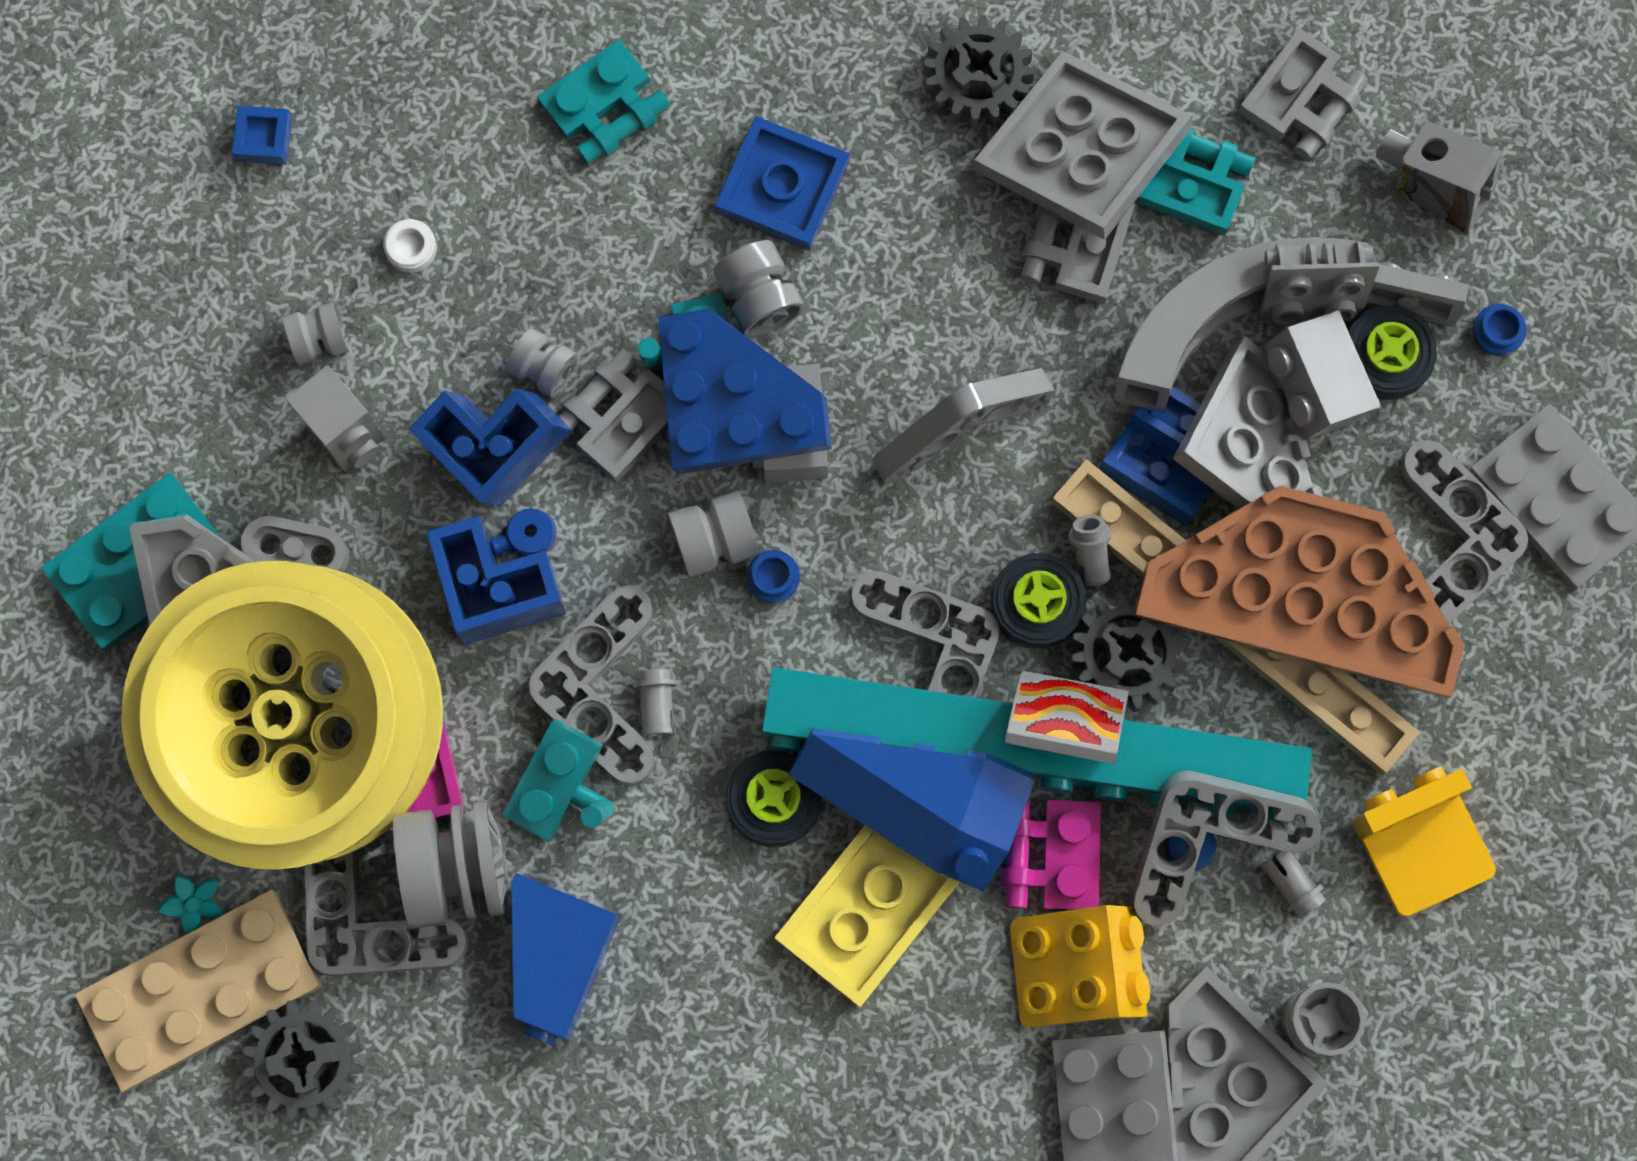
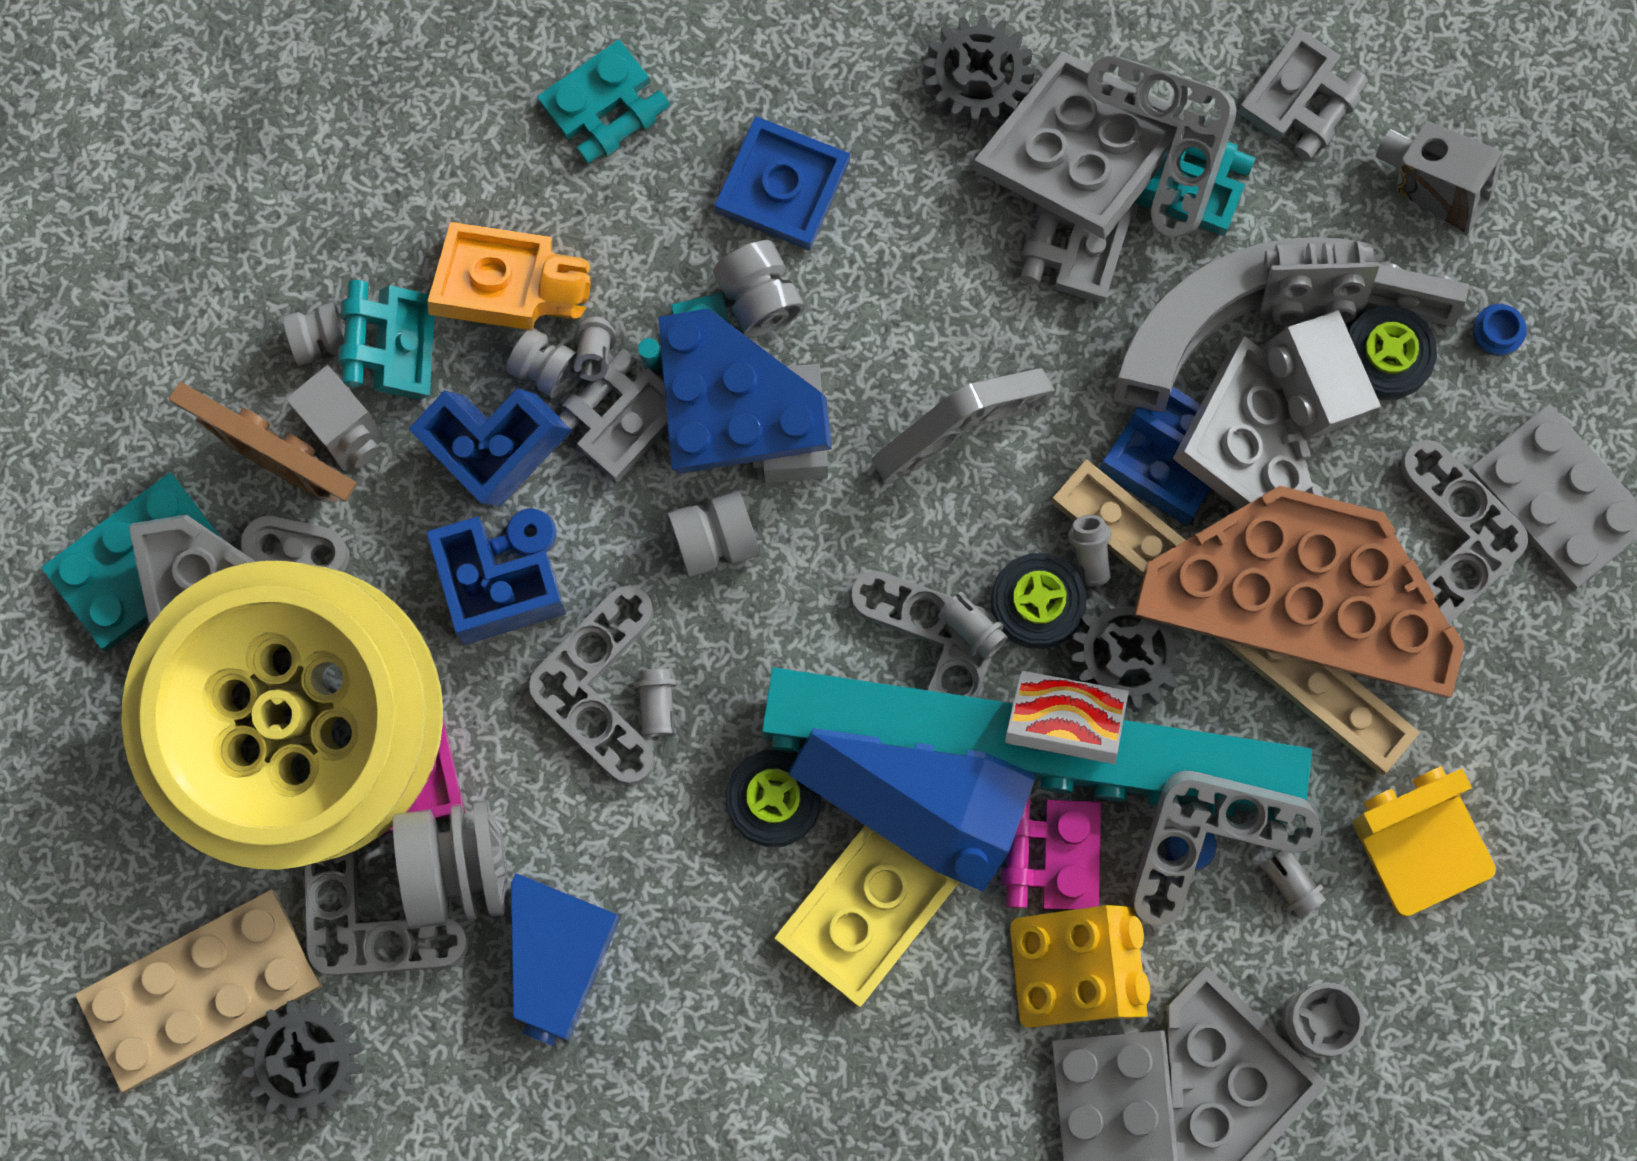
(191, 901): teal plant -> none
(251, 438): none -> medium nougat wing
(262, 135): blue plate -> none
(402, 341): none -> teal plate
(410, 246): white tile -> none
(506, 278): none -> light orange plate
(556, 782): teal plate -> none
(594, 341): none -> light grey pin
(773, 576): blue plate -> none
(973, 626): none -> light grey pin
(1189, 133): none -> light grey beam

